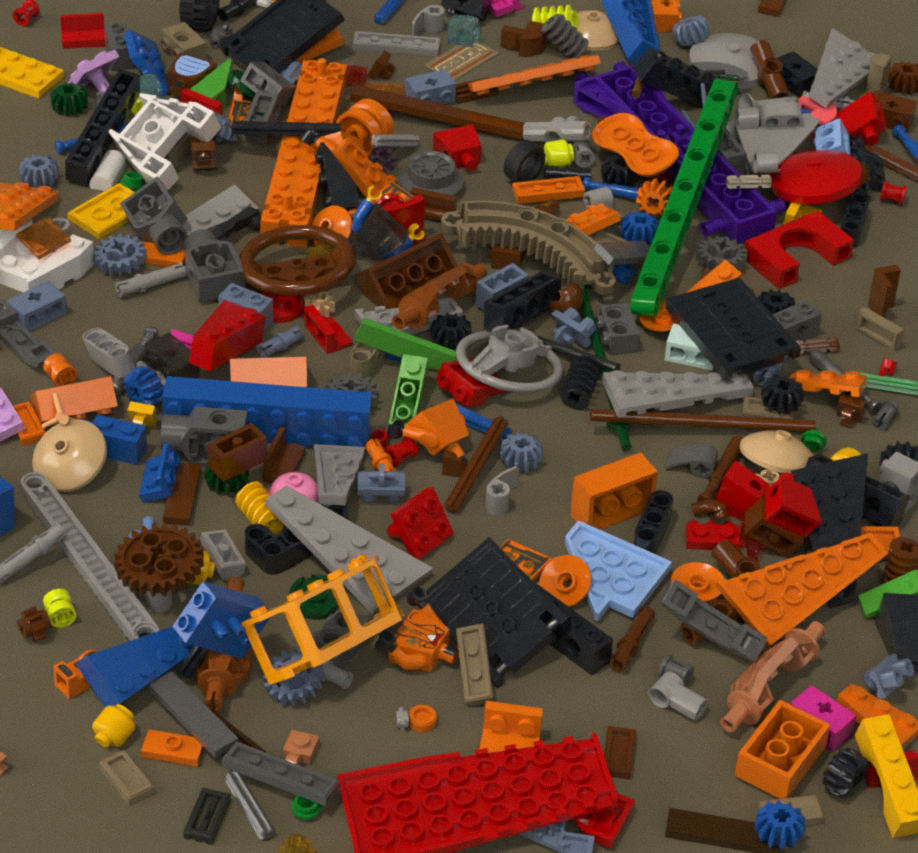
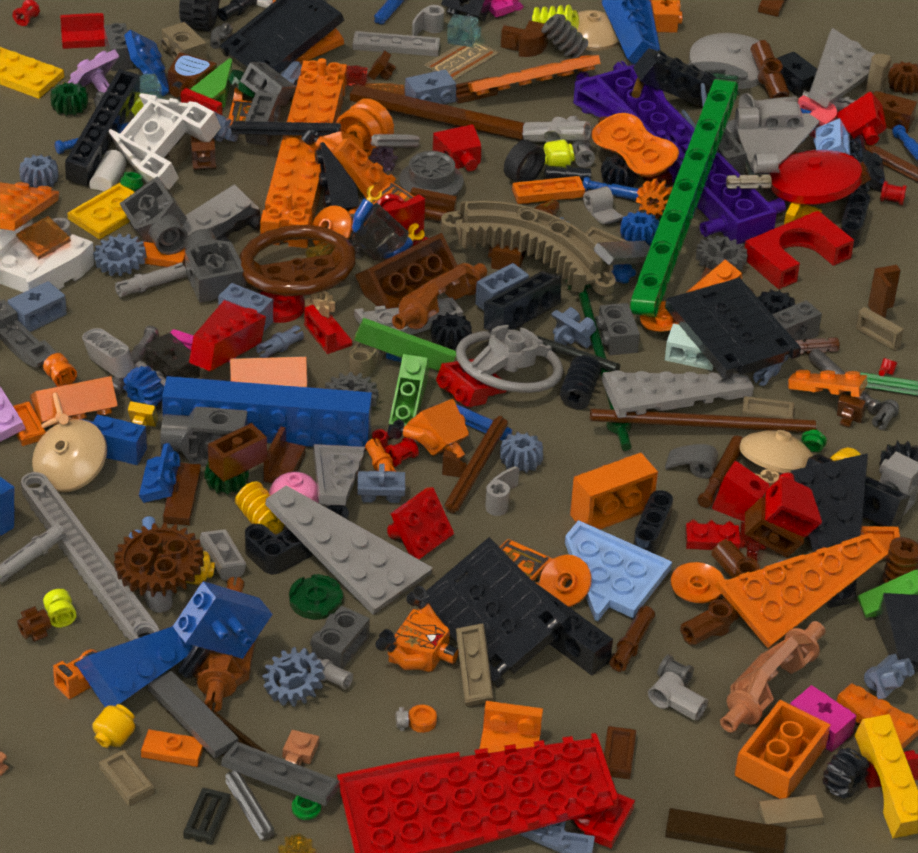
(291, 609): light orange windscreen -> none
(570, 297): reddish brown hair -> none
(594, 218): orange plate -> none
(691, 30): sand blue gear -> none
(710, 505): reddish brown arm -> none
(712, 623): dark grey slope -> none
(780, 824): blue gear -> none
(782, 394): black gear -> none

